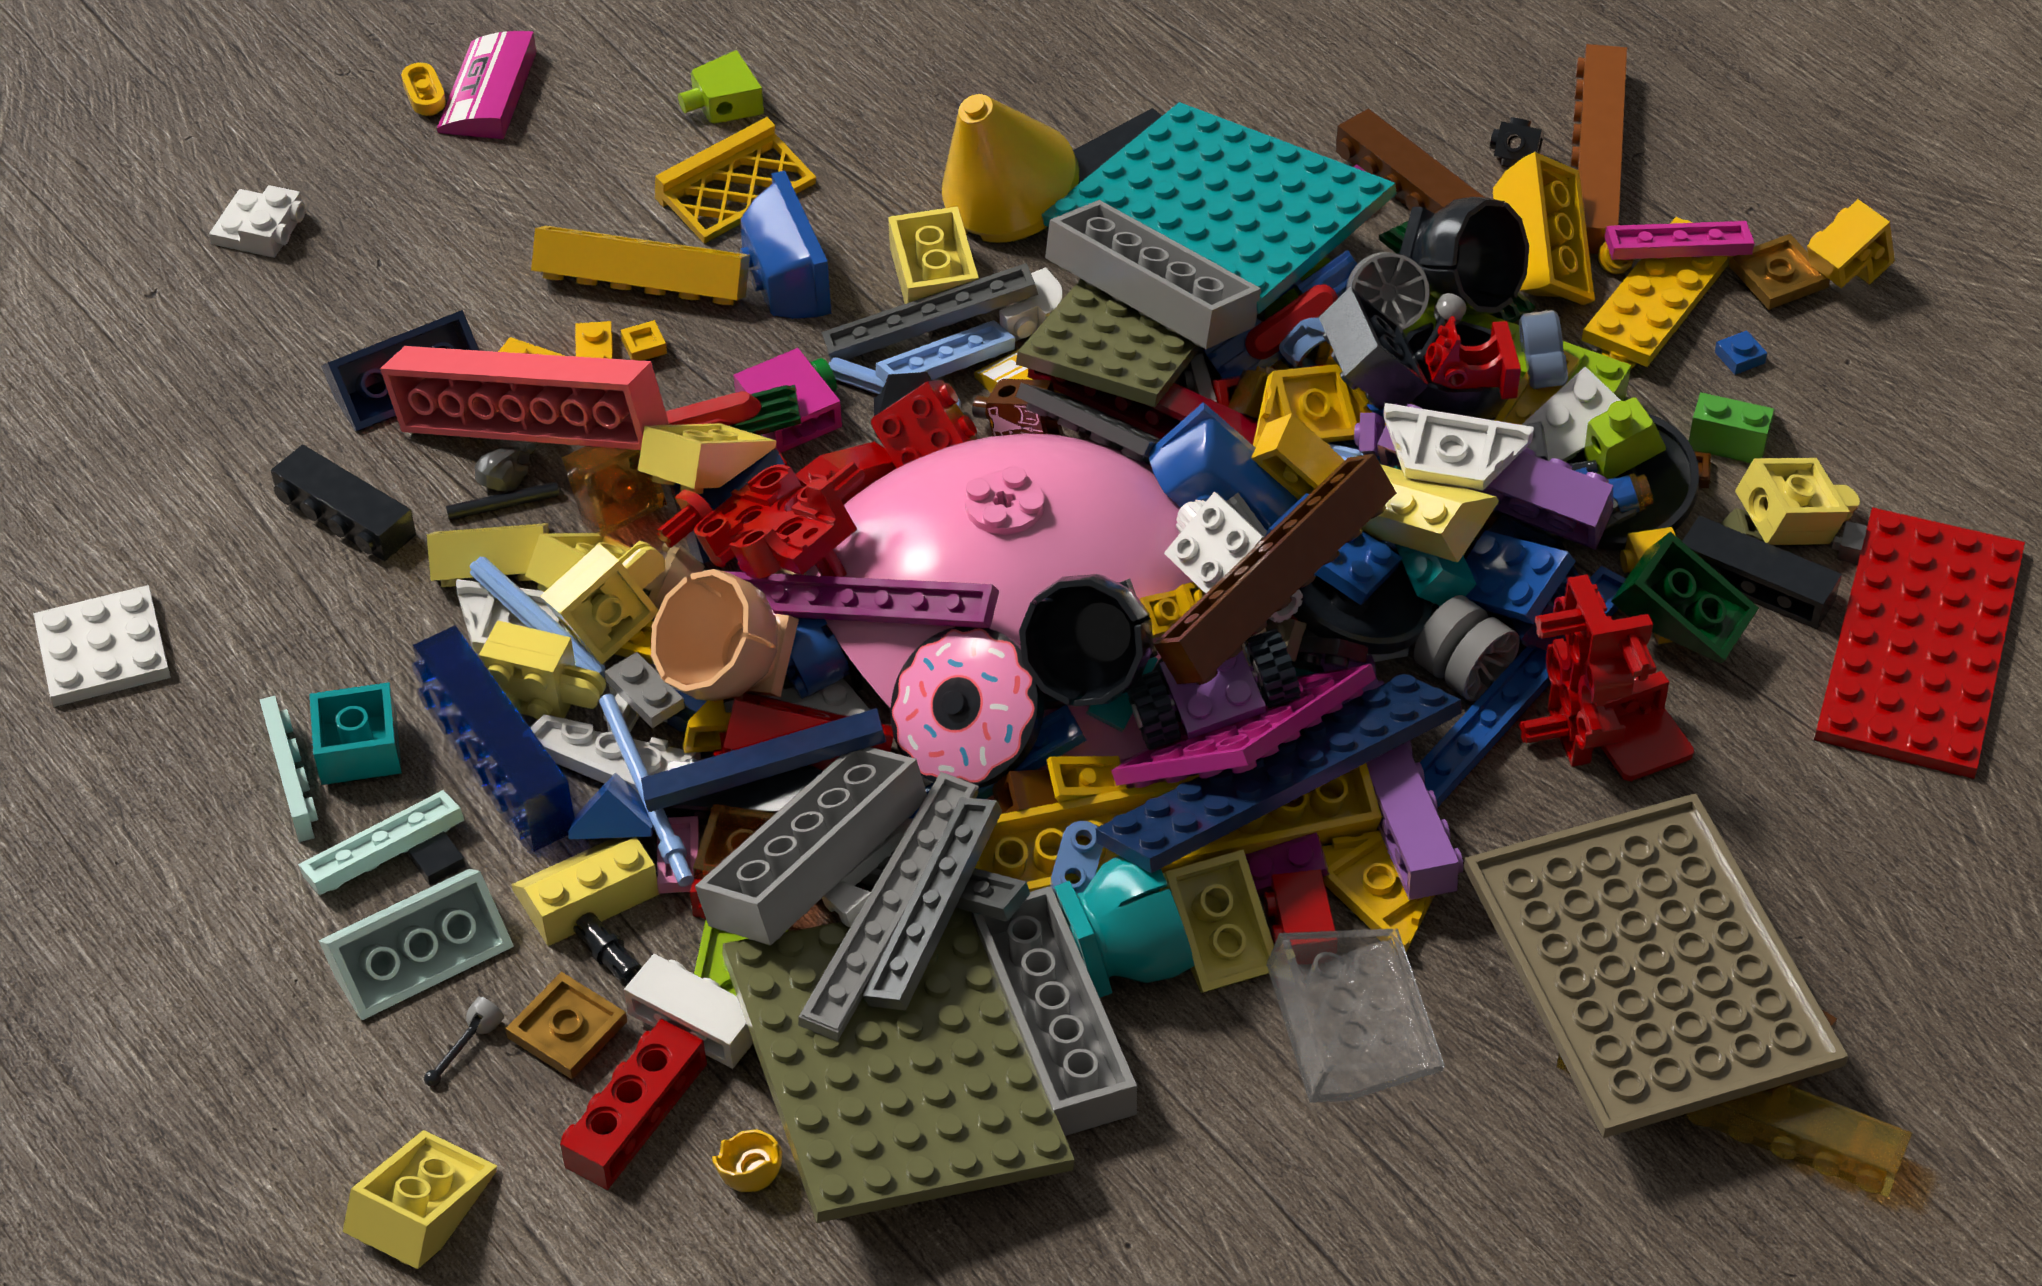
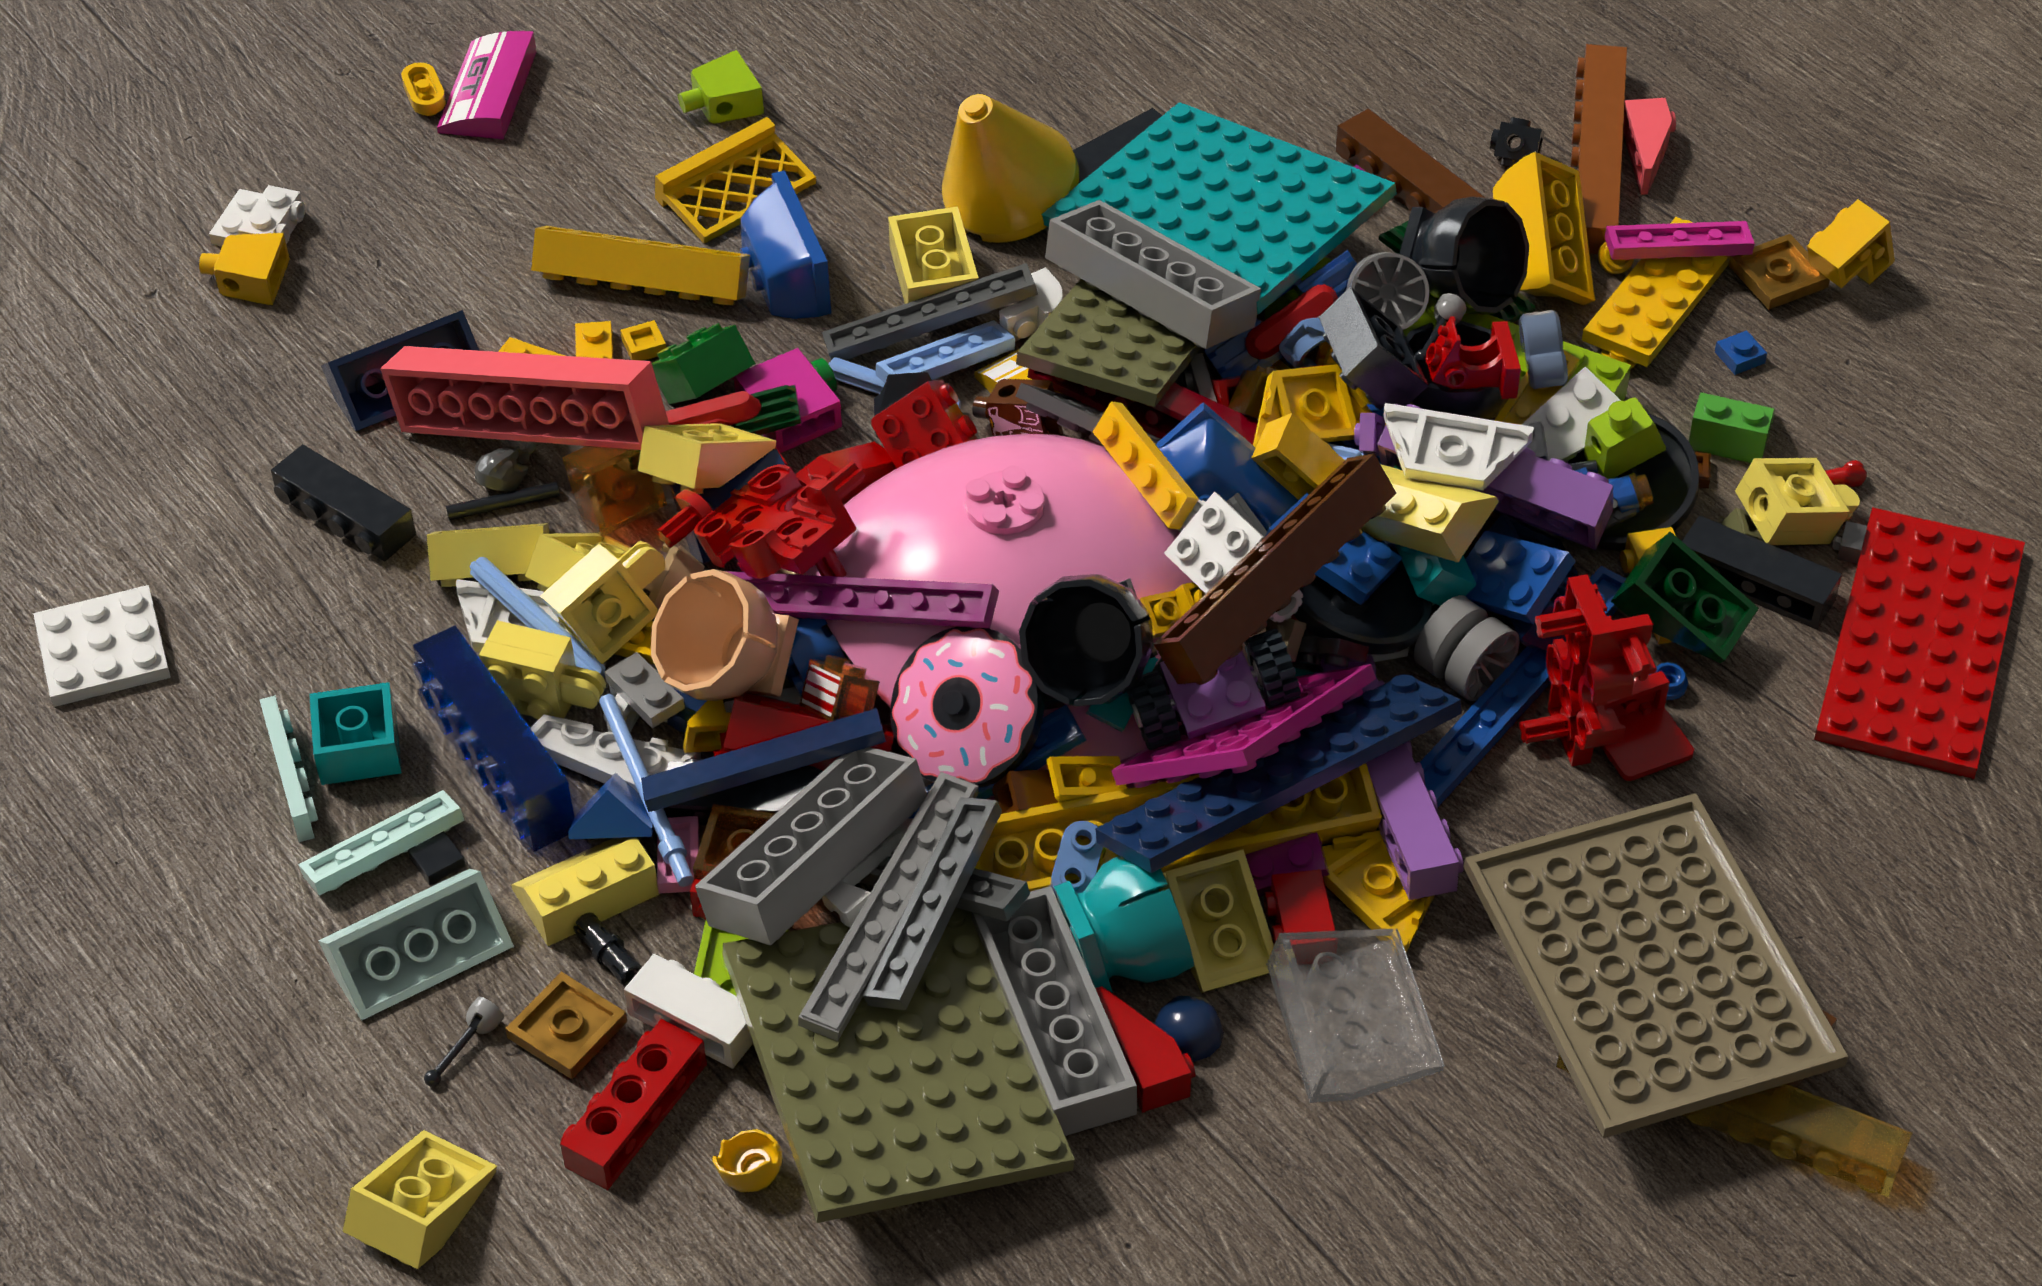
(248, 266): none -> yellow torso
(701, 362): none -> green brick
(837, 688): none -> clear orange brick
(1145, 465): none -> yellow plate
(1152, 1055): none -> red slope
(1192, 1025): none -> dark blue hair
(1647, 136): none -> coral slope
(1677, 678): none -> blue plate
(1851, 474): none -> red arm

